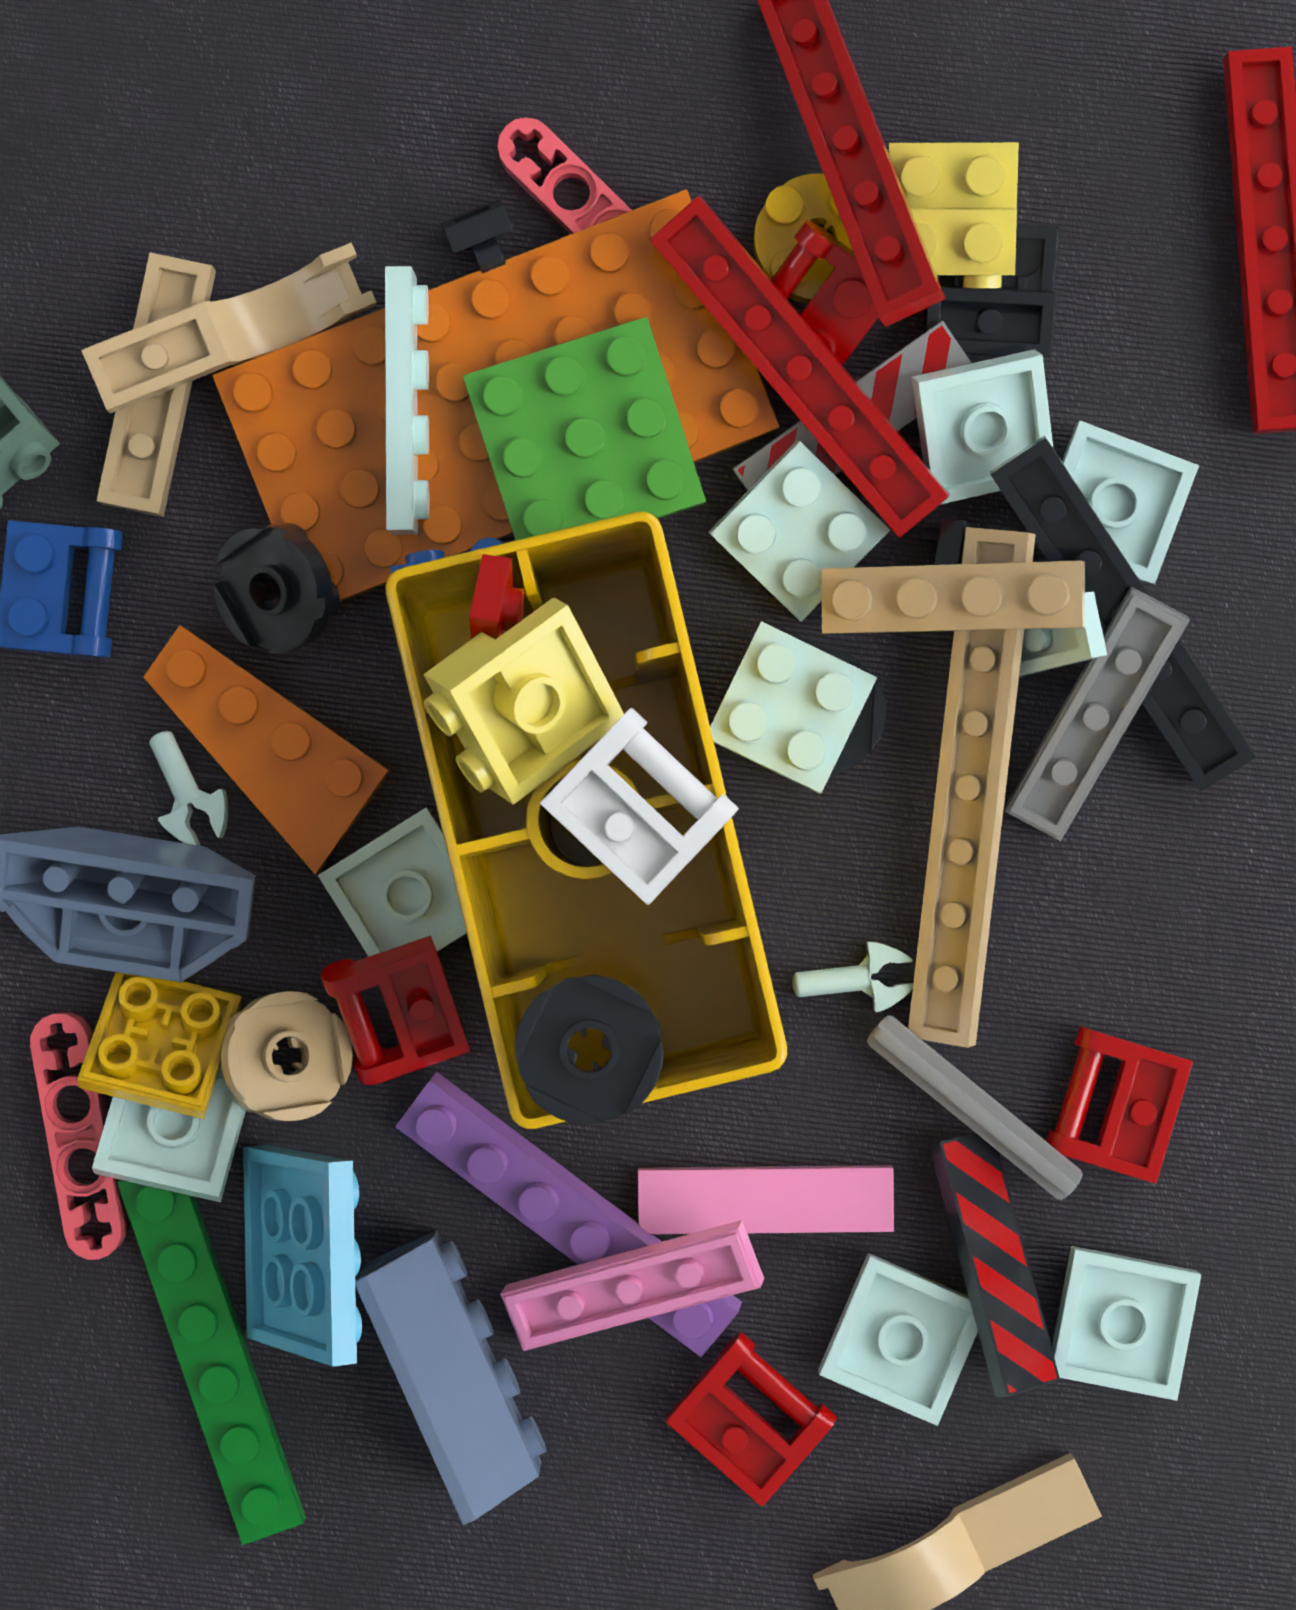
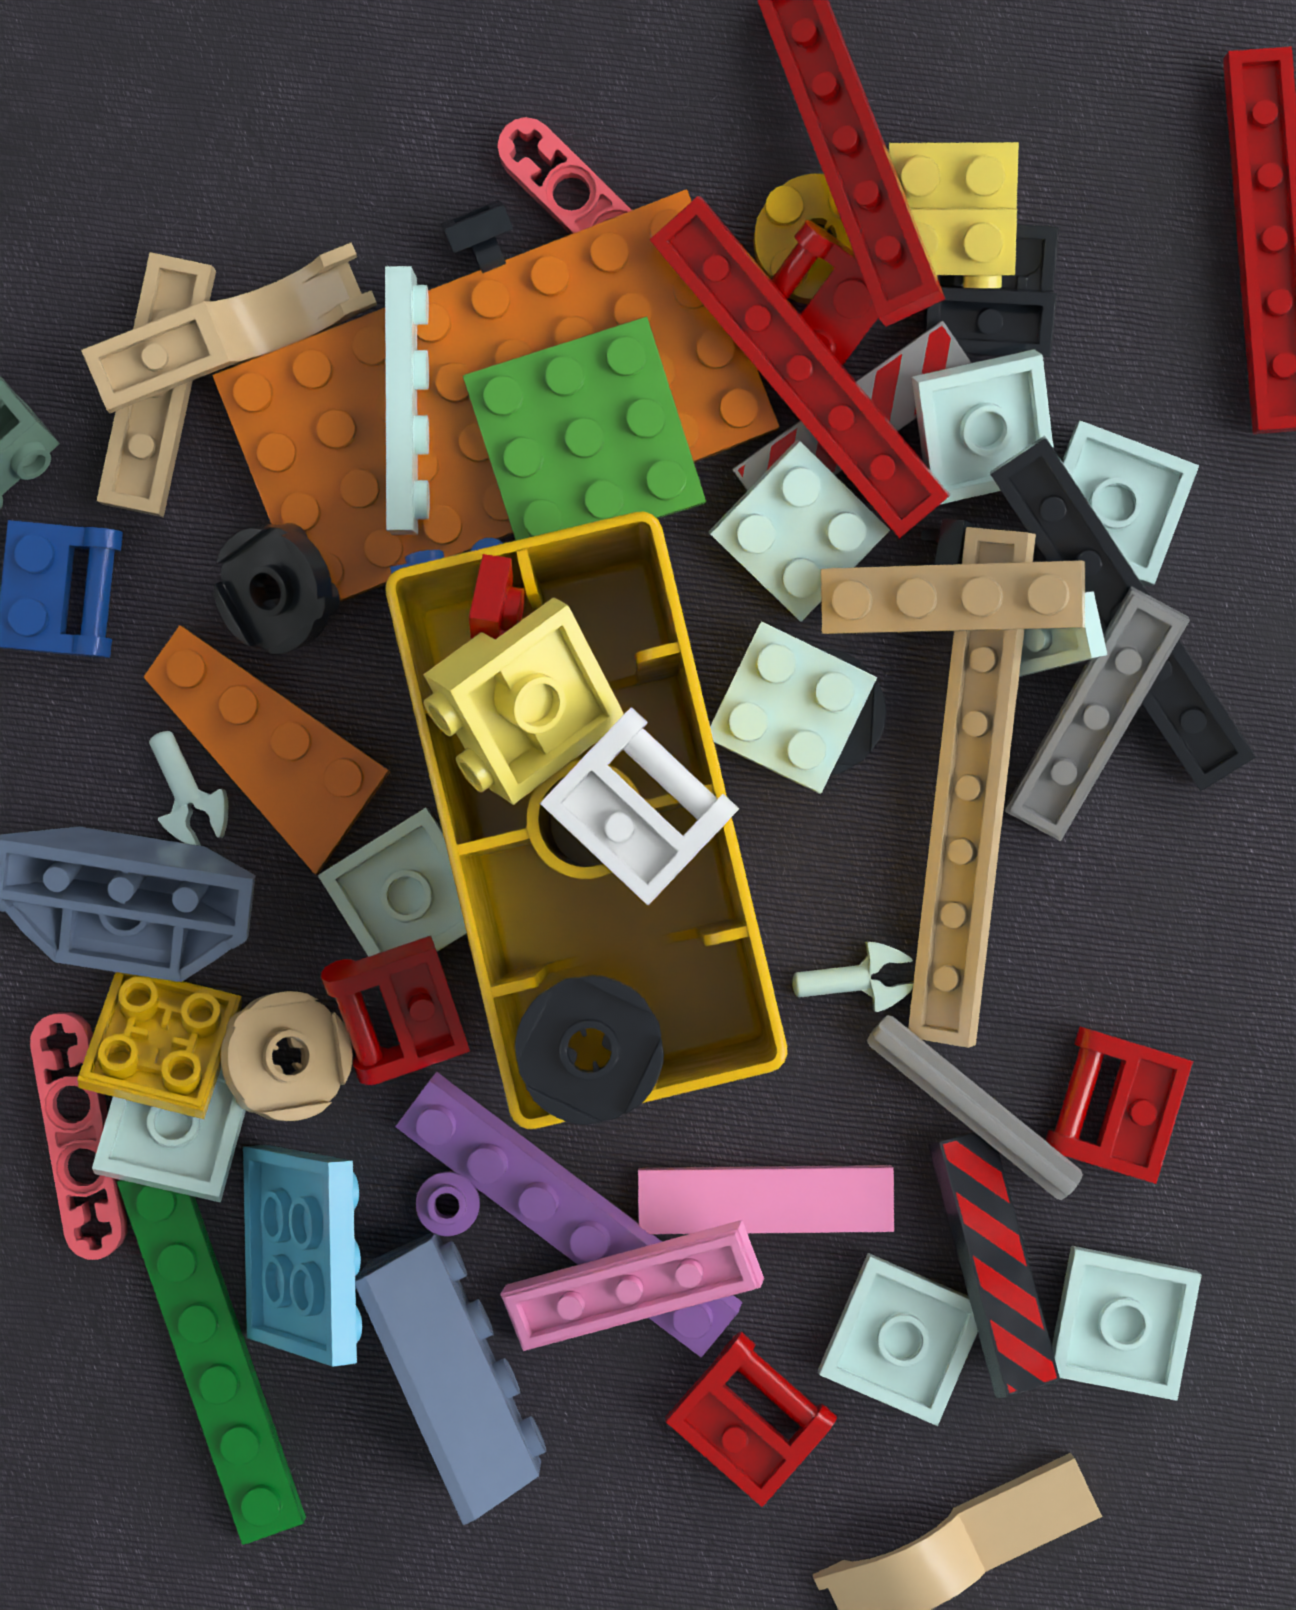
(456, 1185): none -> medium lavender plate

